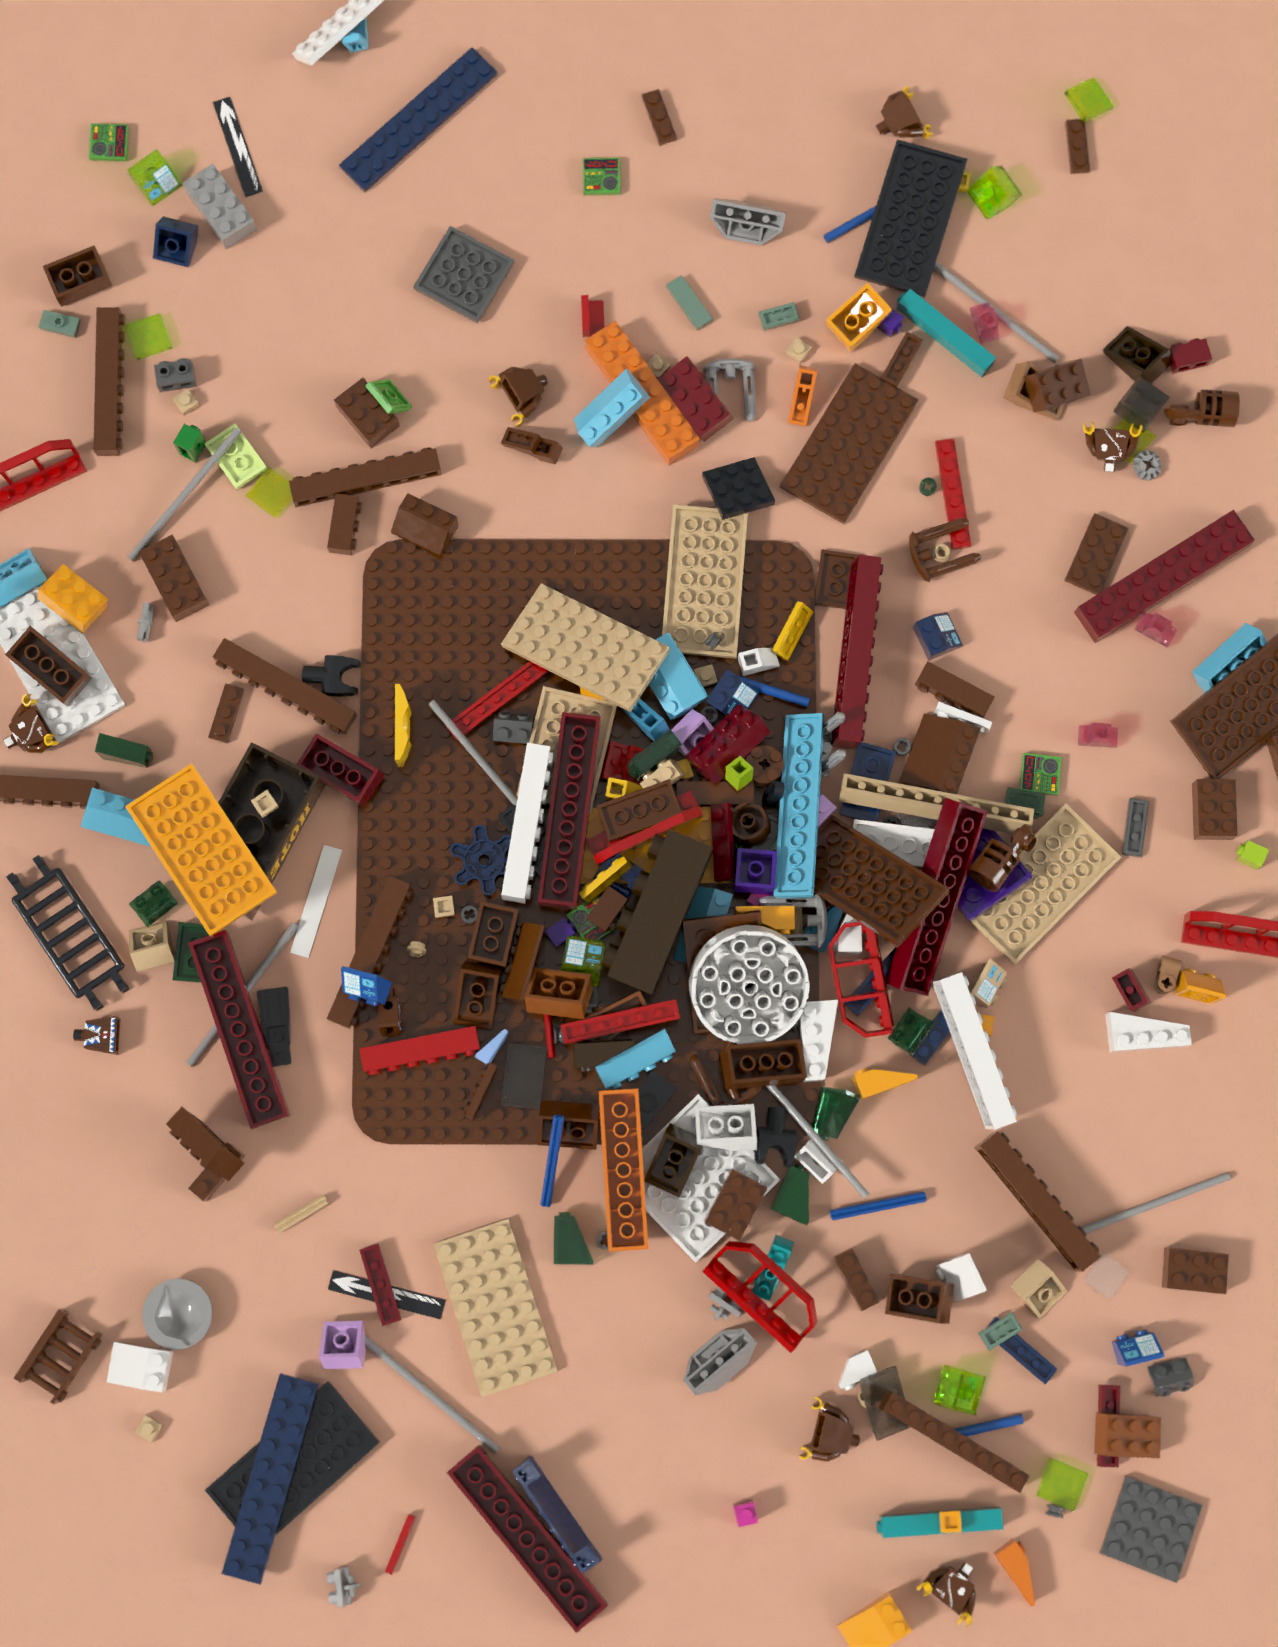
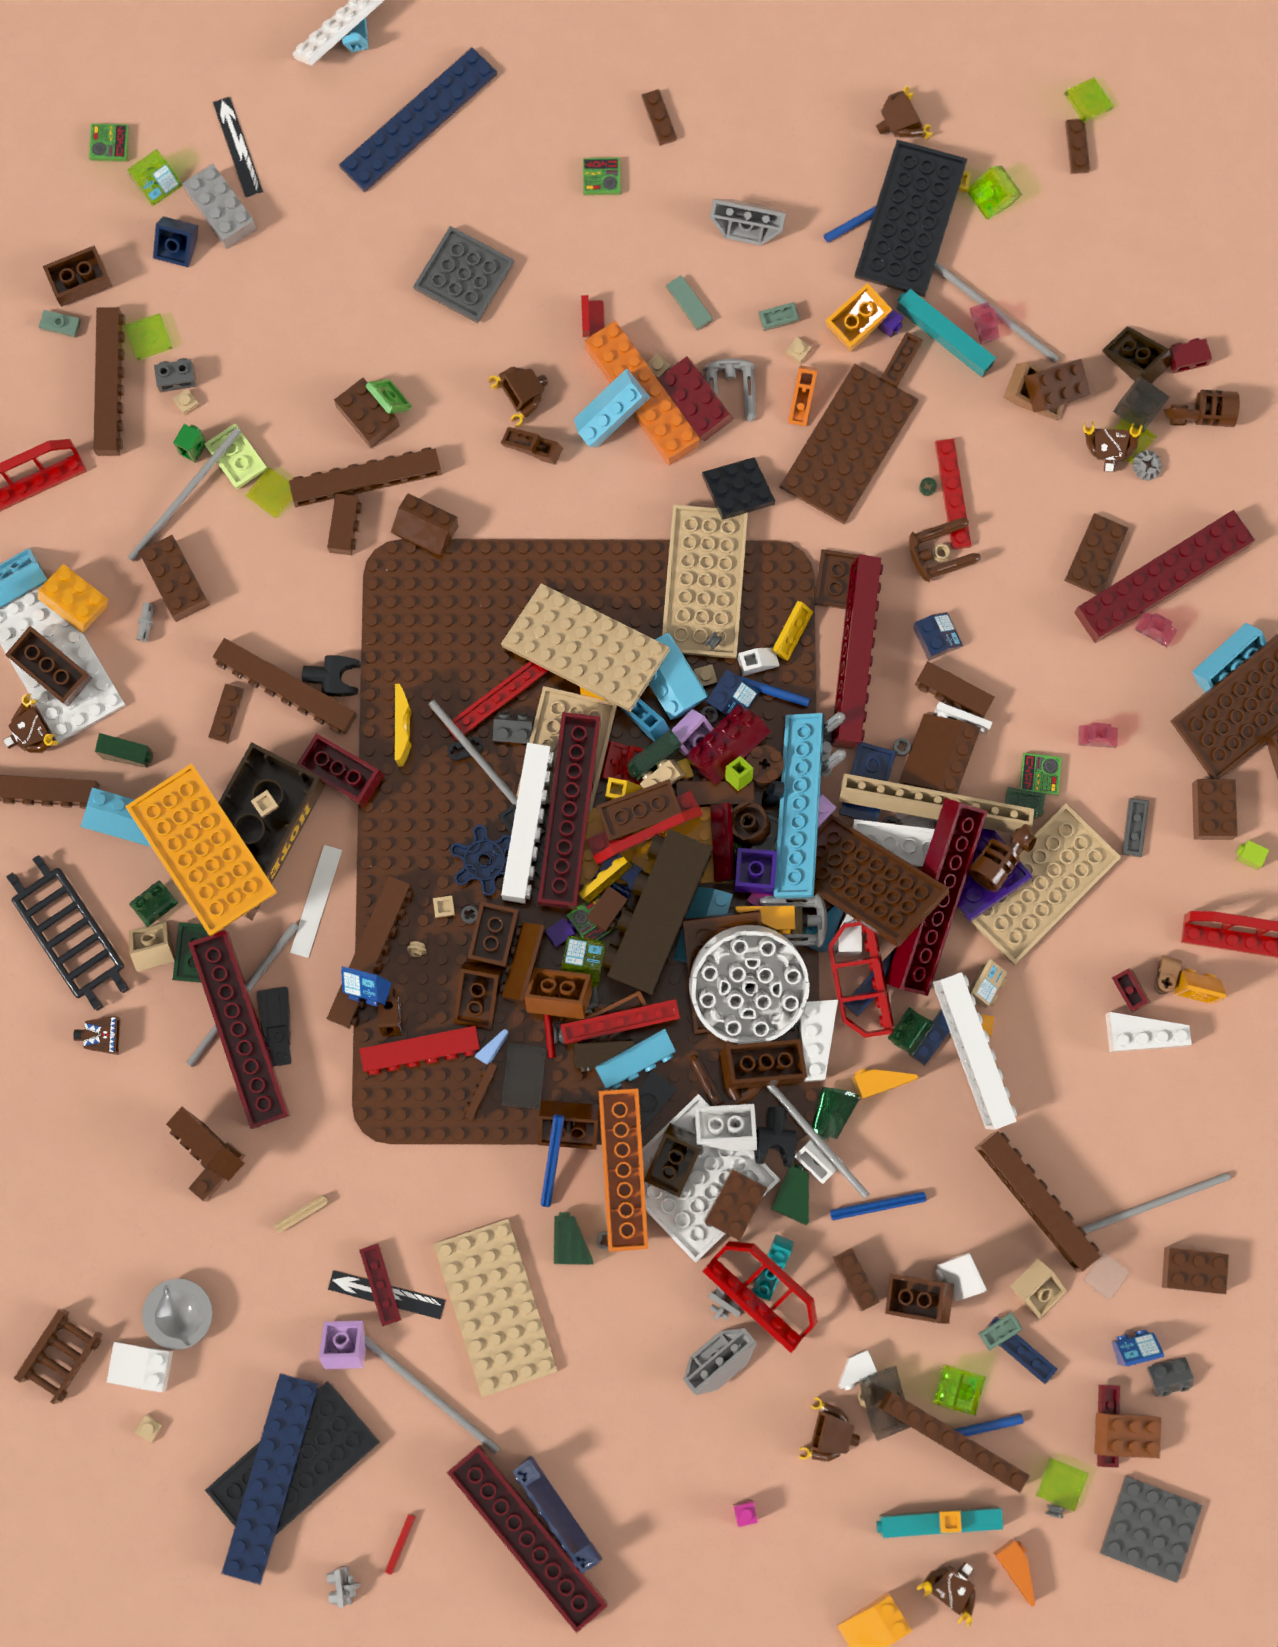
(463, 754): none -> black beam

